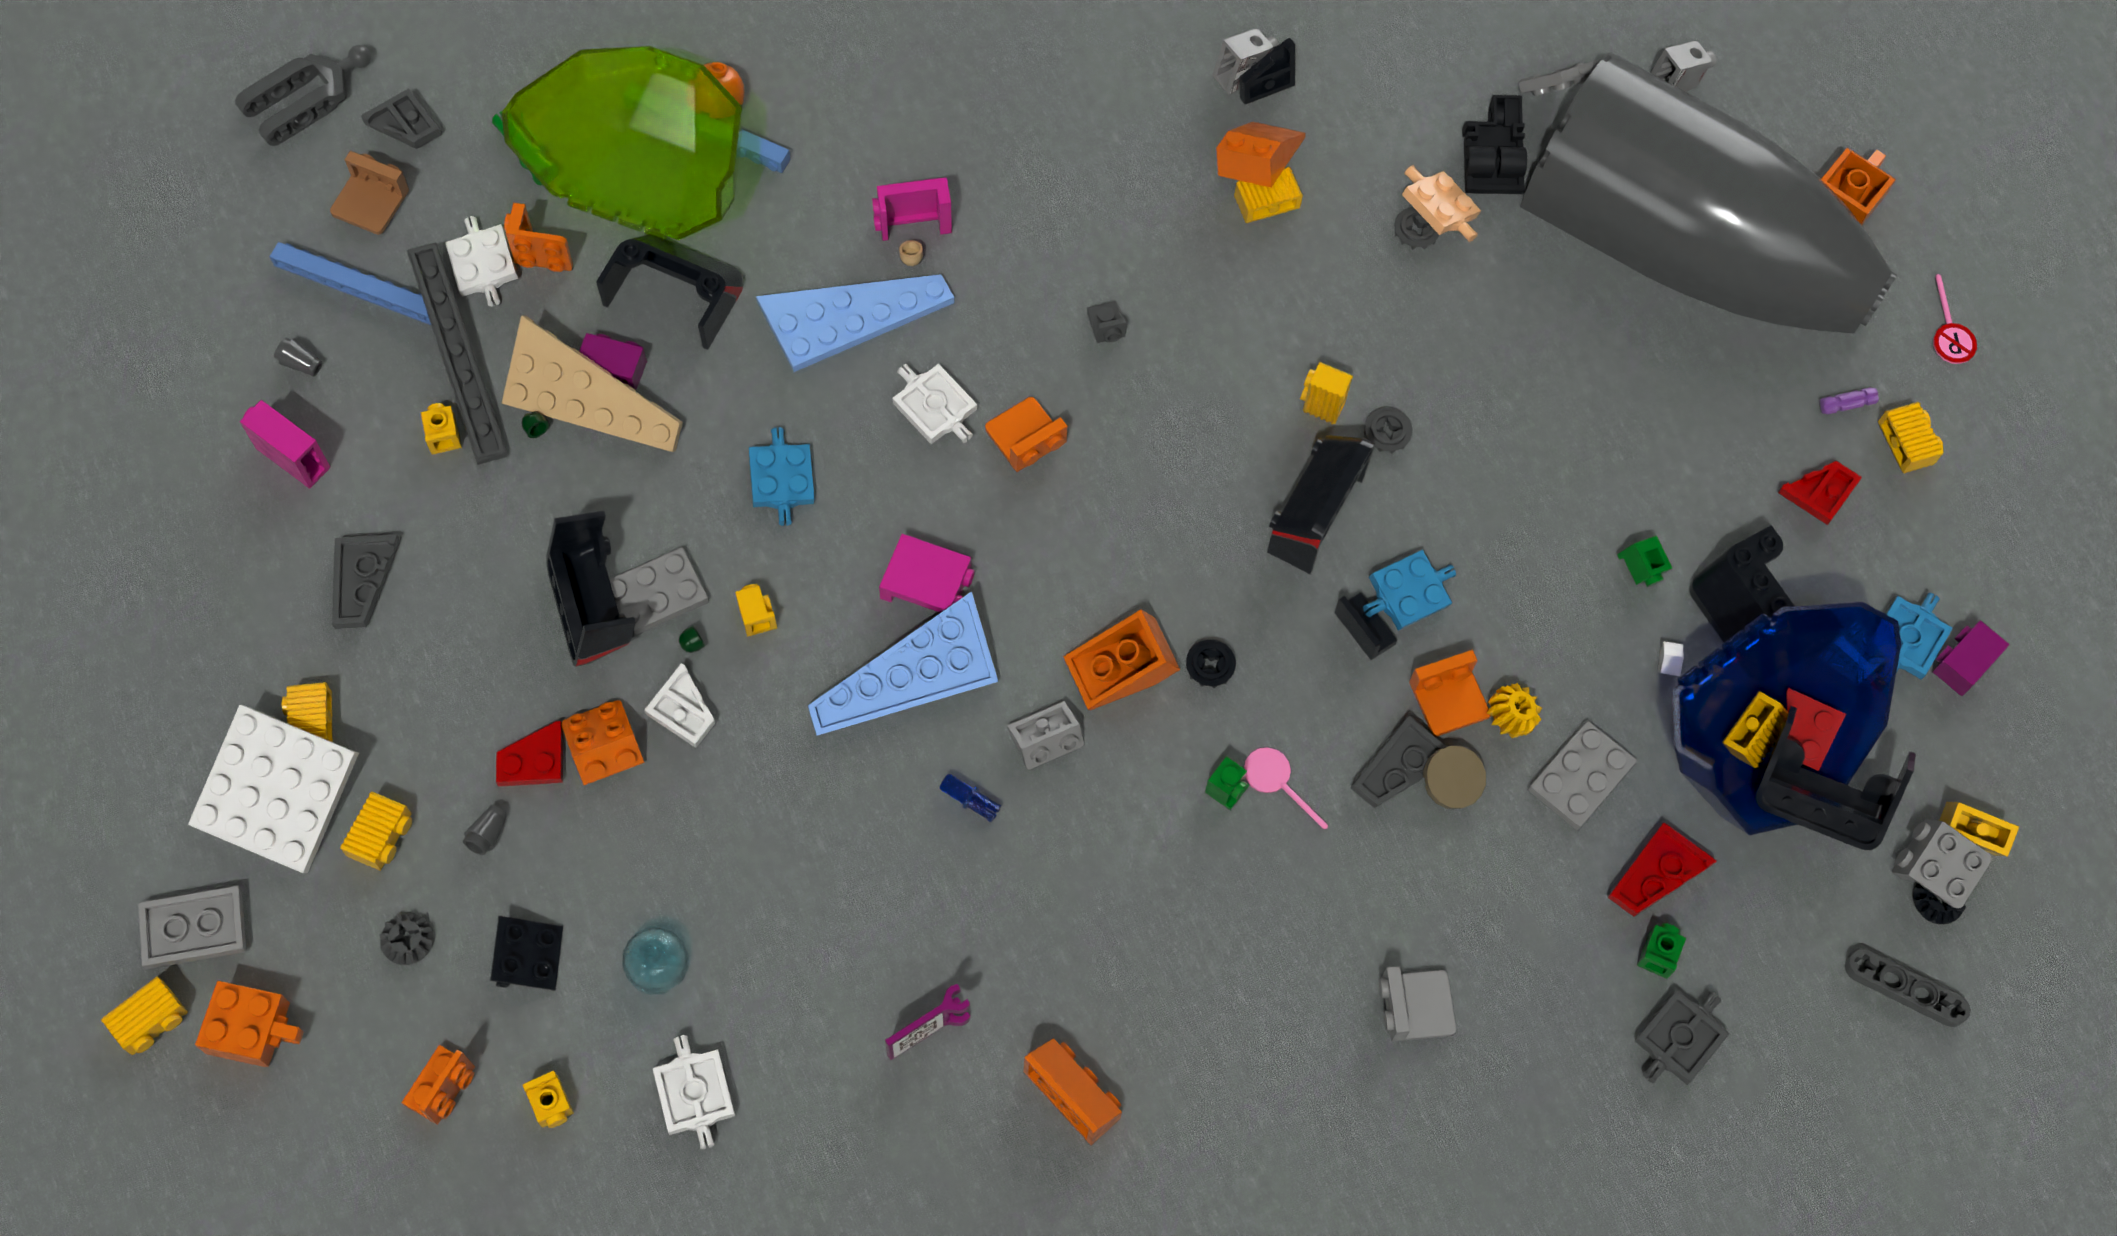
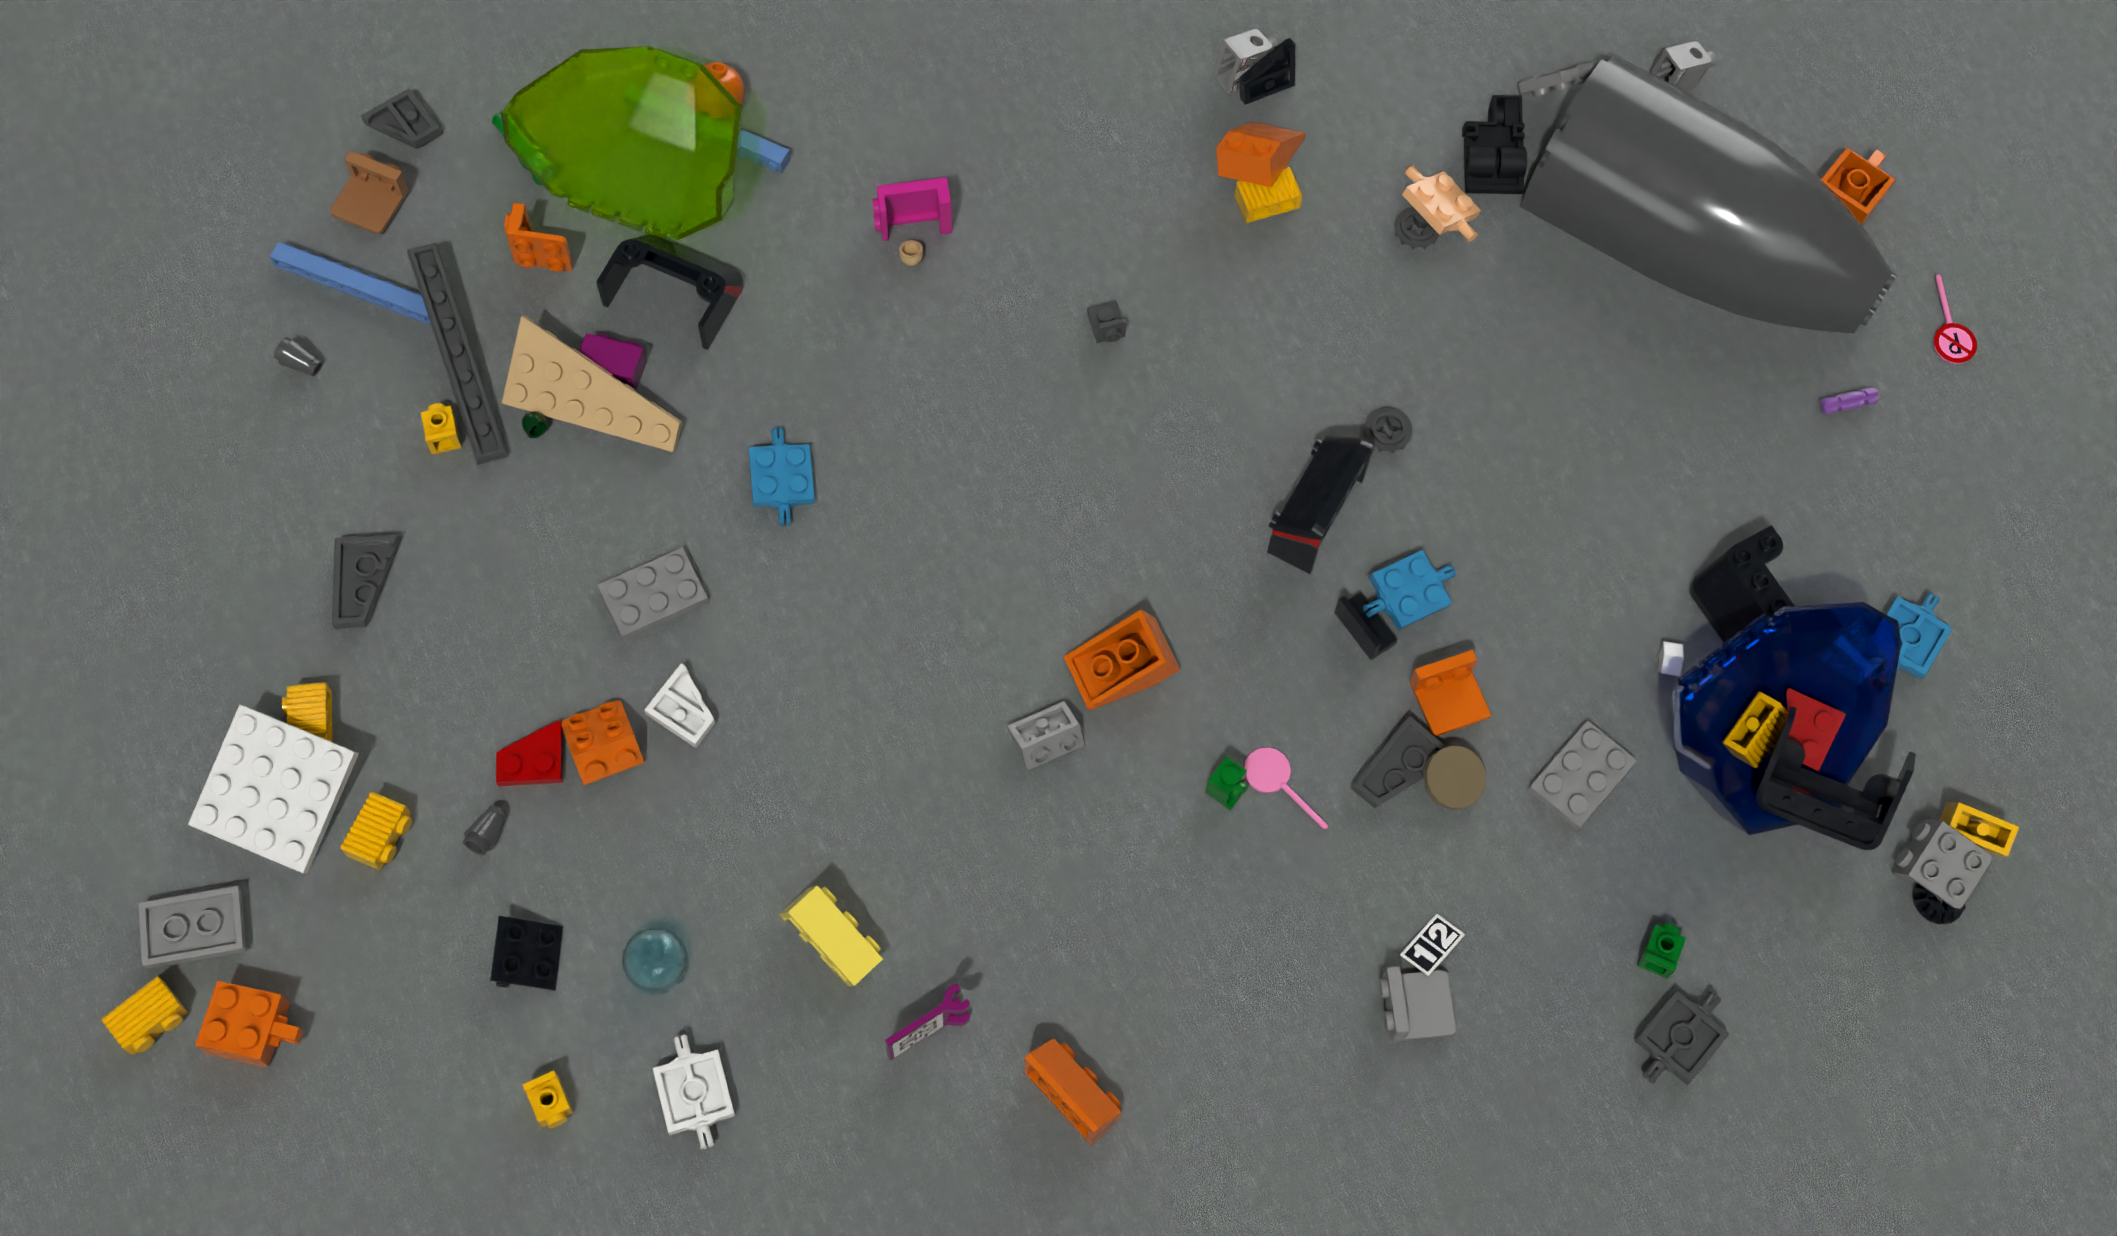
(285, 443): dark pink brick -> none
(290, 79): dark grey piece -> none
(420, 943): dark grey gear -> none
(439, 1084): orange bracket -> none
(481, 261): white plate -> none
(583, 588): black windscreen -> none
(691, 640): dark green hinge -> none
(755, 610): yellow brick -> none
(833, 319): light blue wing -> none
(833, 934): none -> light yellow wedge
(926, 574): dark pink panel -> none
(927, 665): light blue wing -> none
(934, 403): white plate -> none
(970, 797): clear blue axle -> none
(1026, 433): orange bracket -> none
(1212, 651): black gear -> none
(1326, 392): yellow brick -> none
(1432, 944): none -> sticker
(1514, 710): yellow gear -> none
(1646, 561): green brick -> none
(1659, 870): red wing -> none
(1822, 491): red wing -> none
(1908, 983): dark grey beam -> none
(1911, 437): yellow brick -> none
(1970, 658): magenta brick -> none

